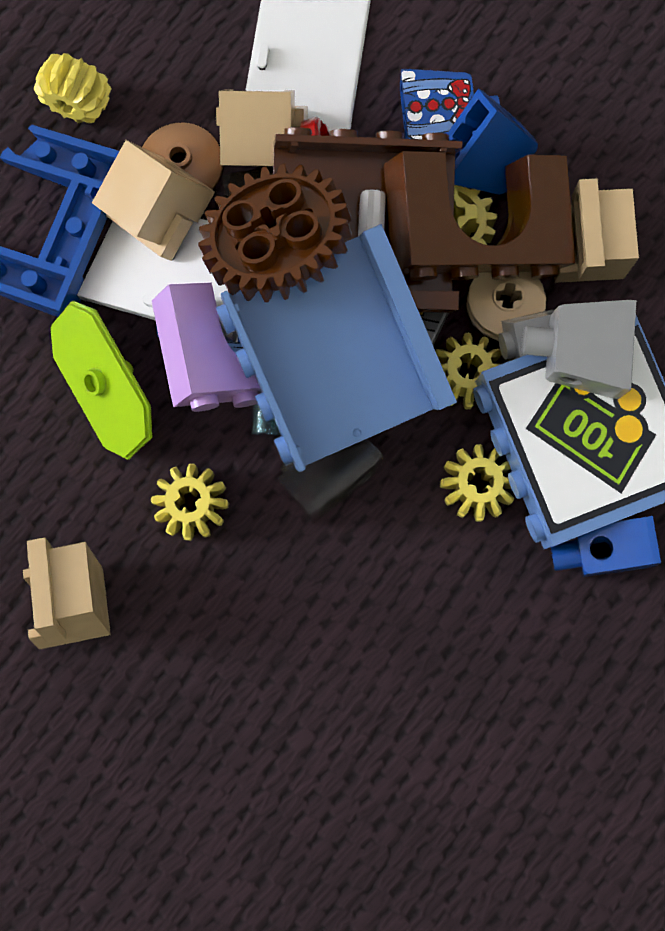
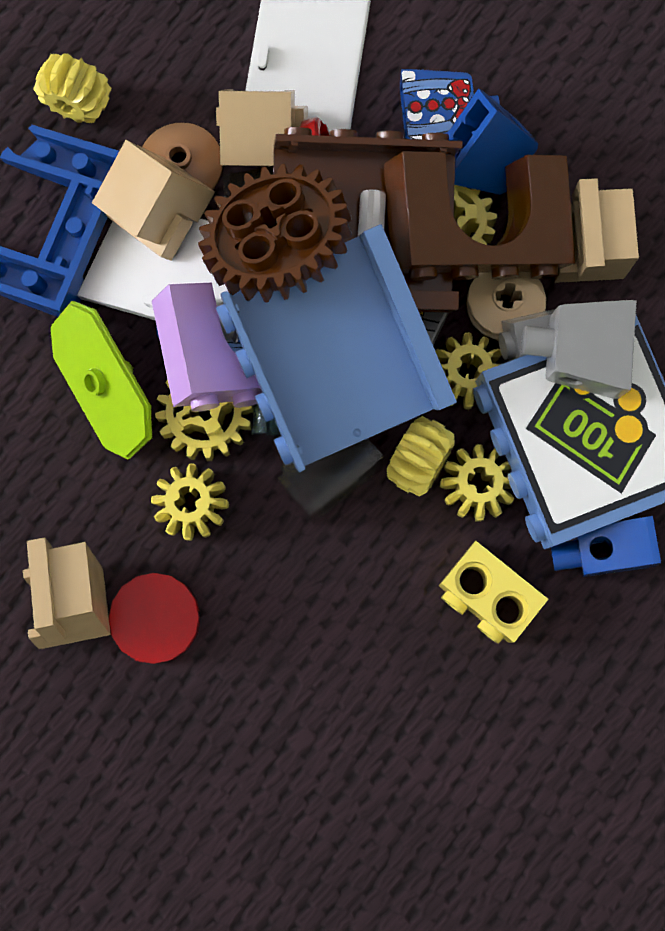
(154, 618): none -> red tile
(188, 421): none -> light yellow gear
(420, 456): none -> light yellow gear
(498, 583): none -> light yellow brick

